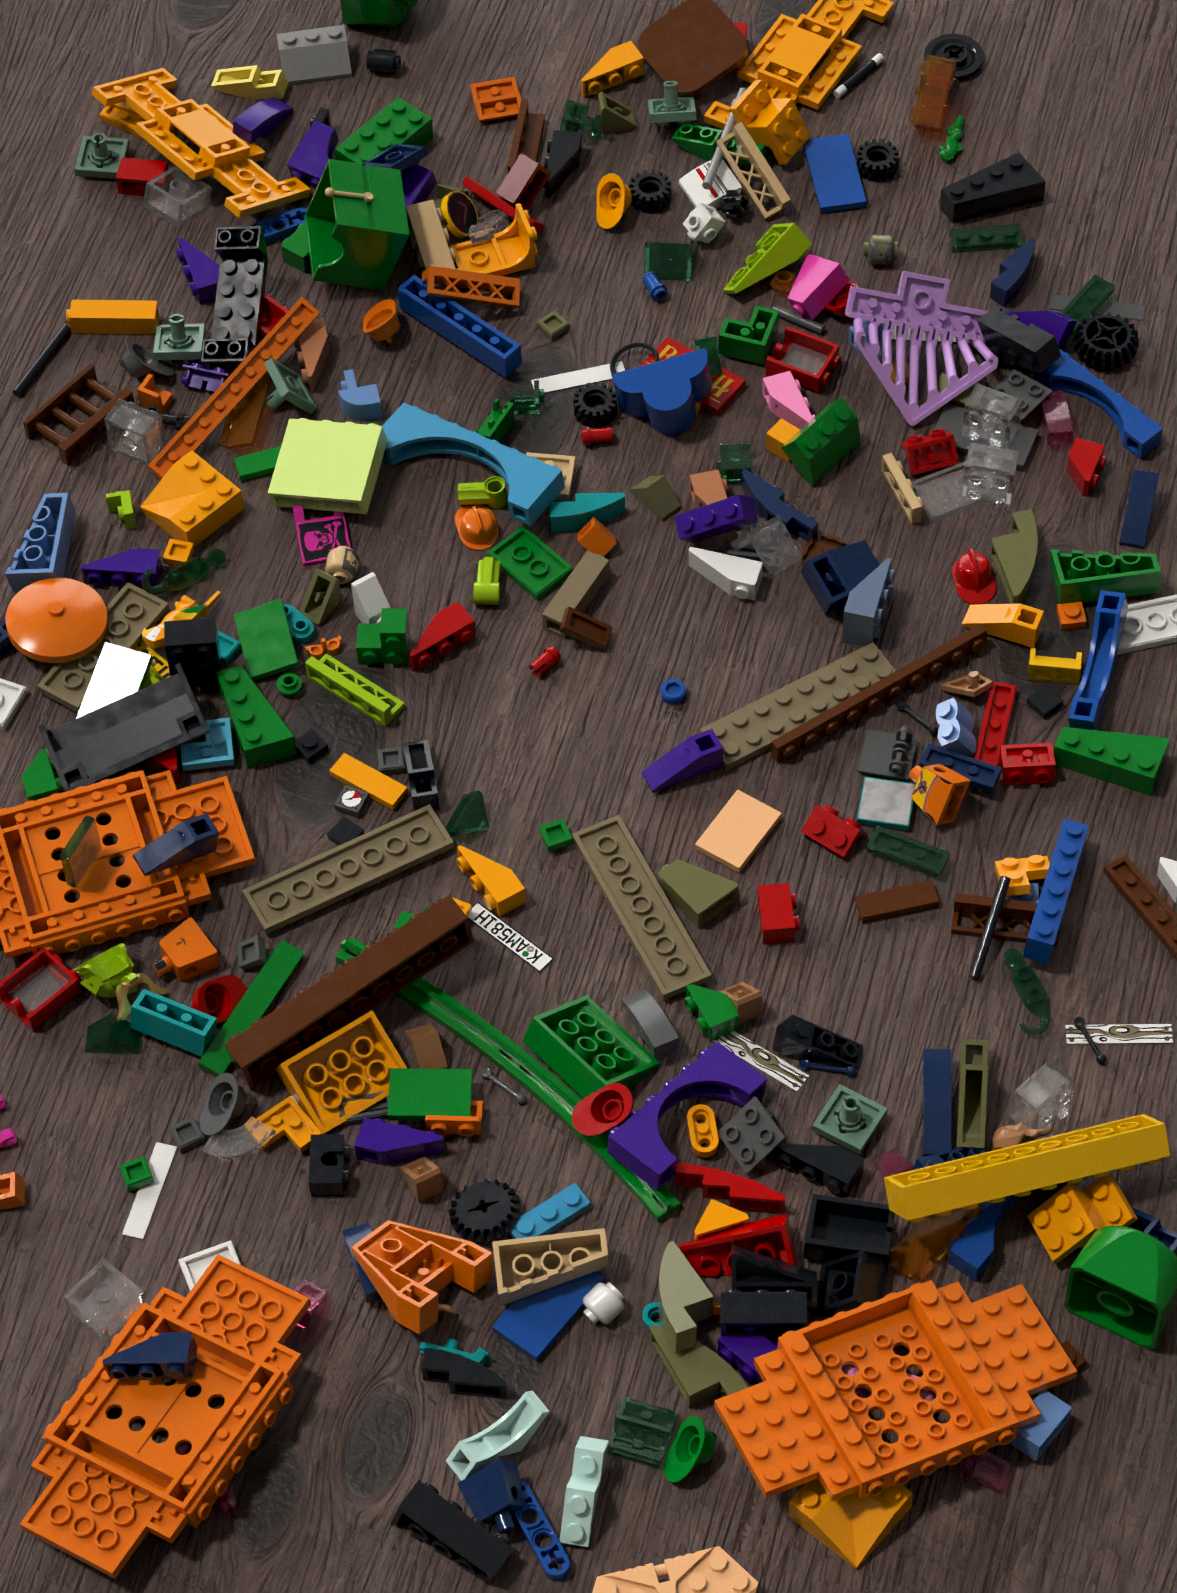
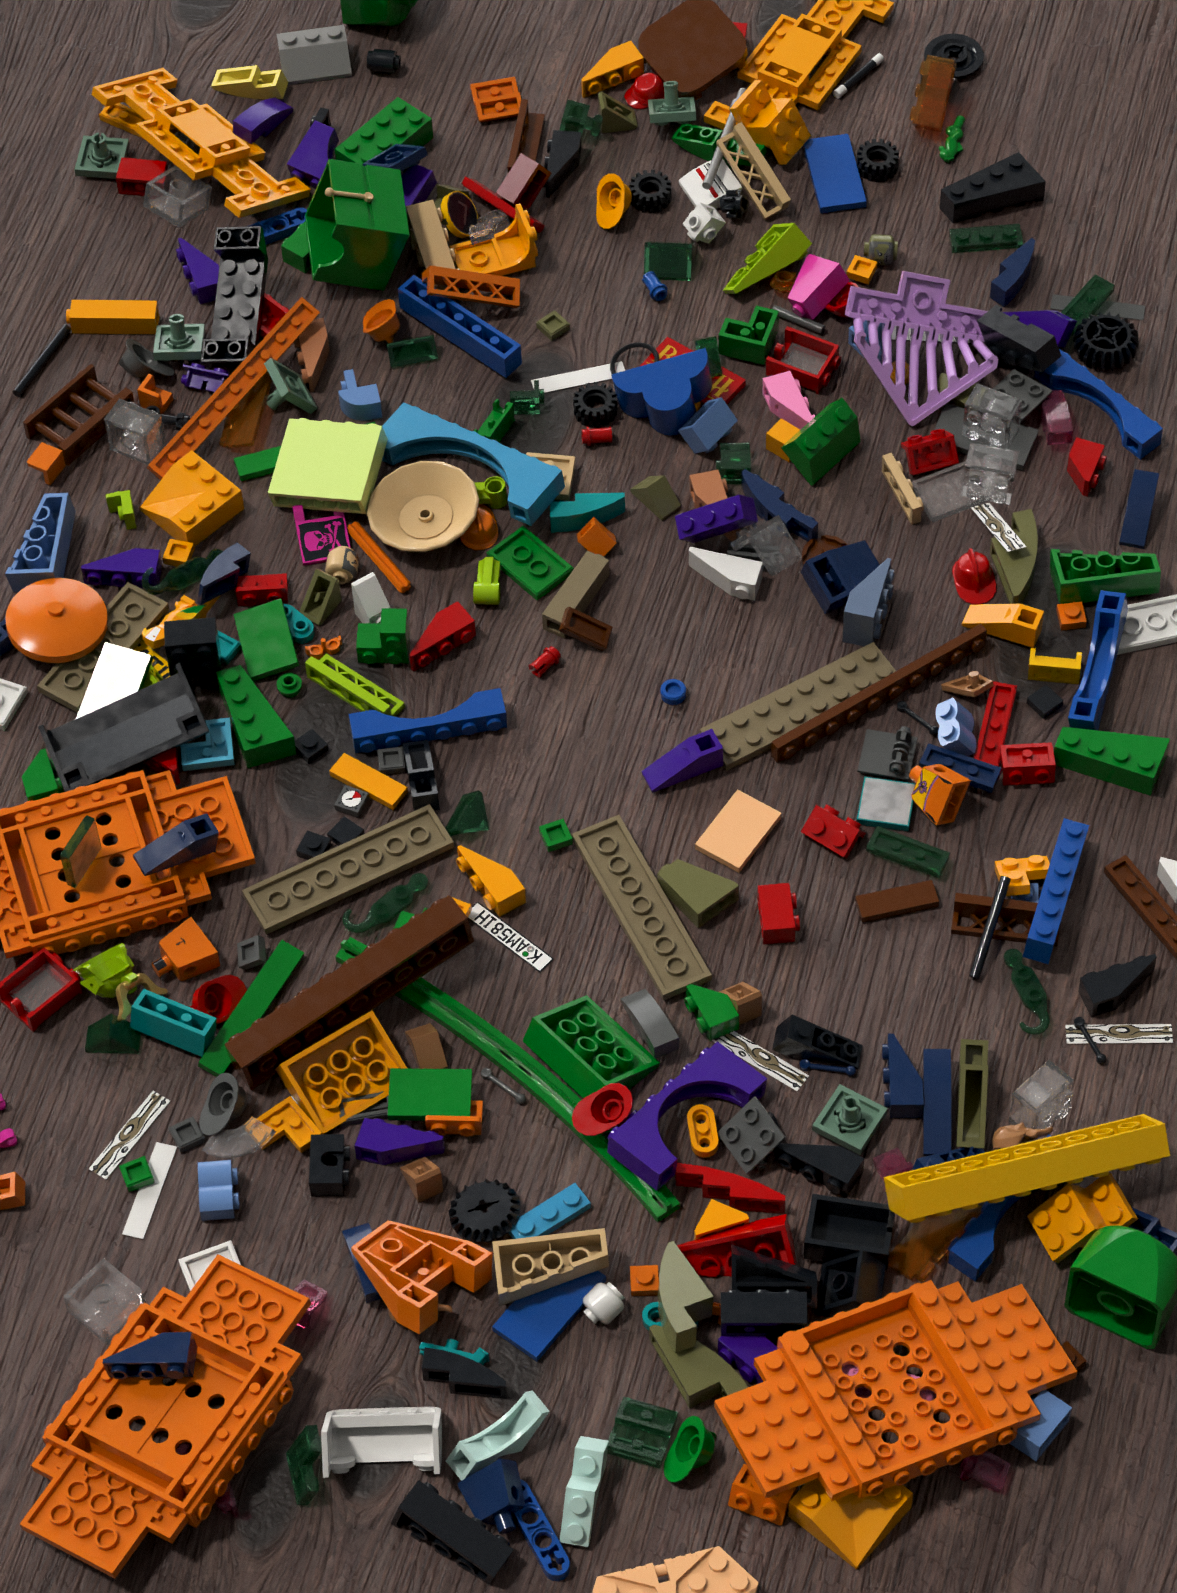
(47, 460): none -> orange panel
(129, 1134): none -> sticker
(216, 1190): none -> medium blue brick
(223, 573): none -> dark blue slope
(261, 589): none -> red bracket
(300, 1461): none -> clear green plate
(313, 845): none -> black plate
(377, 730): none -> blue arch
(379, 557): none -> orange axle
(382, 1436): none -> white windscreen
(389, 905): none -> clear green piece
(412, 350): none -> clear green slope
(420, 491): none -> tan dish
(644, 1280): none -> orange plate
(645, 88): none -> red hat
(708, 426): none -> medium blue brick
(747, 1497): none -> orange bracket
(861, 269): none -> light orange plate
(903, 1081): none -> dark blue slope
(998, 527): none -> sticker
(1111, 987): none -> black slope

